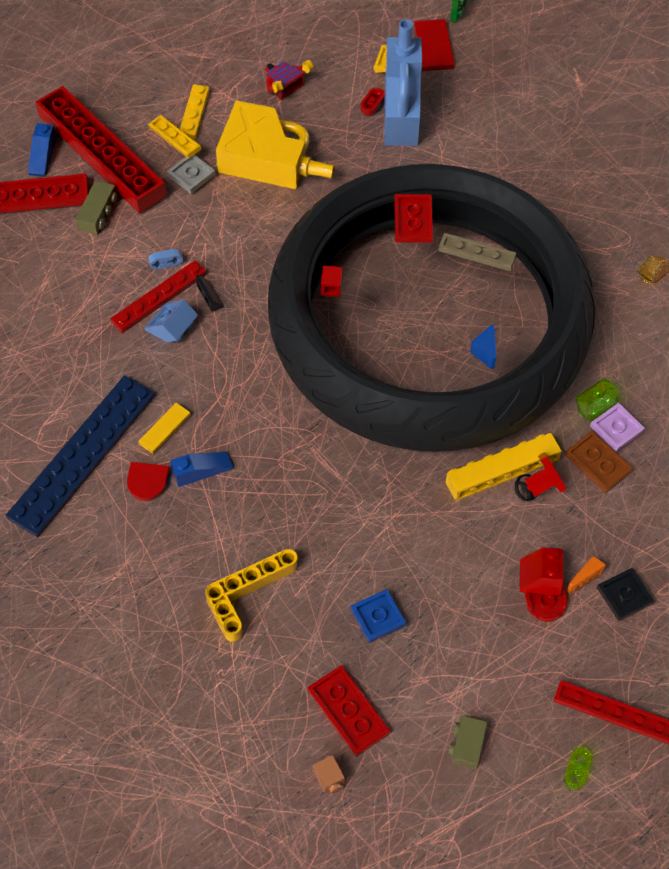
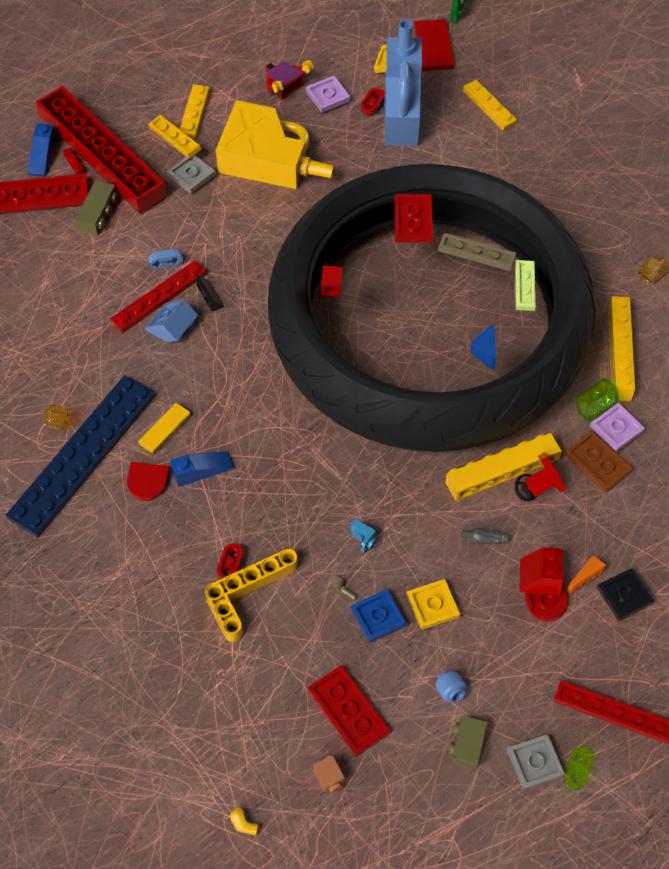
(57, 417): none -> clear yellow head
(73, 161): none -> red axle
(228, 563): none -> red plate
(240, 822): none -> yellow arm
(327, 94): none -> lavender plate
(337, 586): none -> dark tan hand
(365, 533): none -> dark azure bracket
(433, 604): none -> yellow plate
(450, 686): none -> medium blue head
(484, 536): none -> dark grey piece
(489, 105): none -> yellow plate
(525, 285): none -> yellowish green tile
(535, 762): none -> light grey plate
(621, 347): none -> yellow brick

